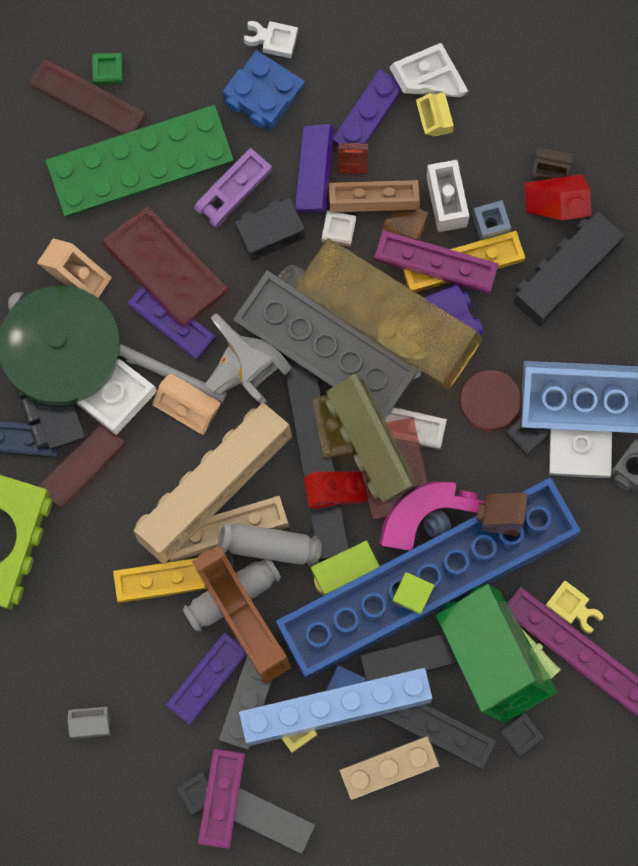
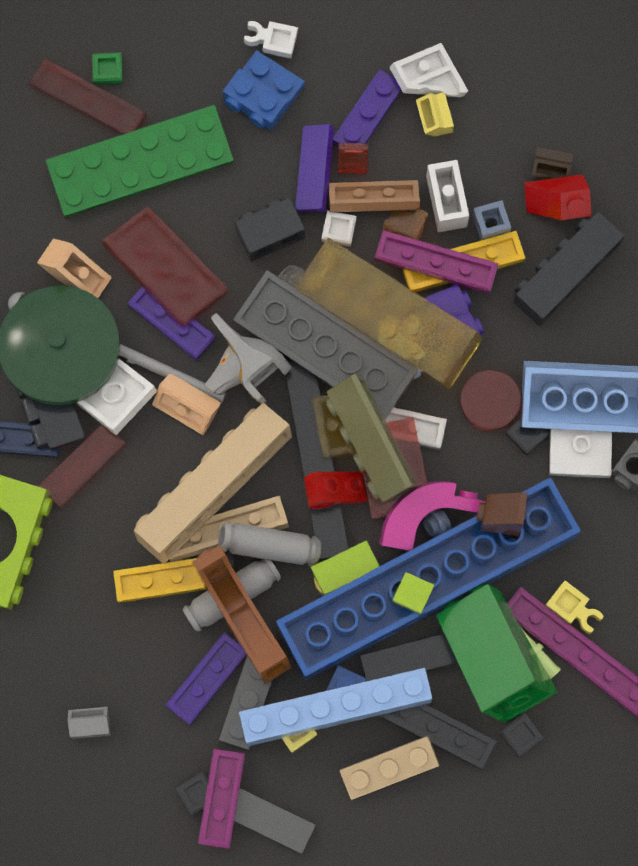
(233, 187): medium lavender plate -> none

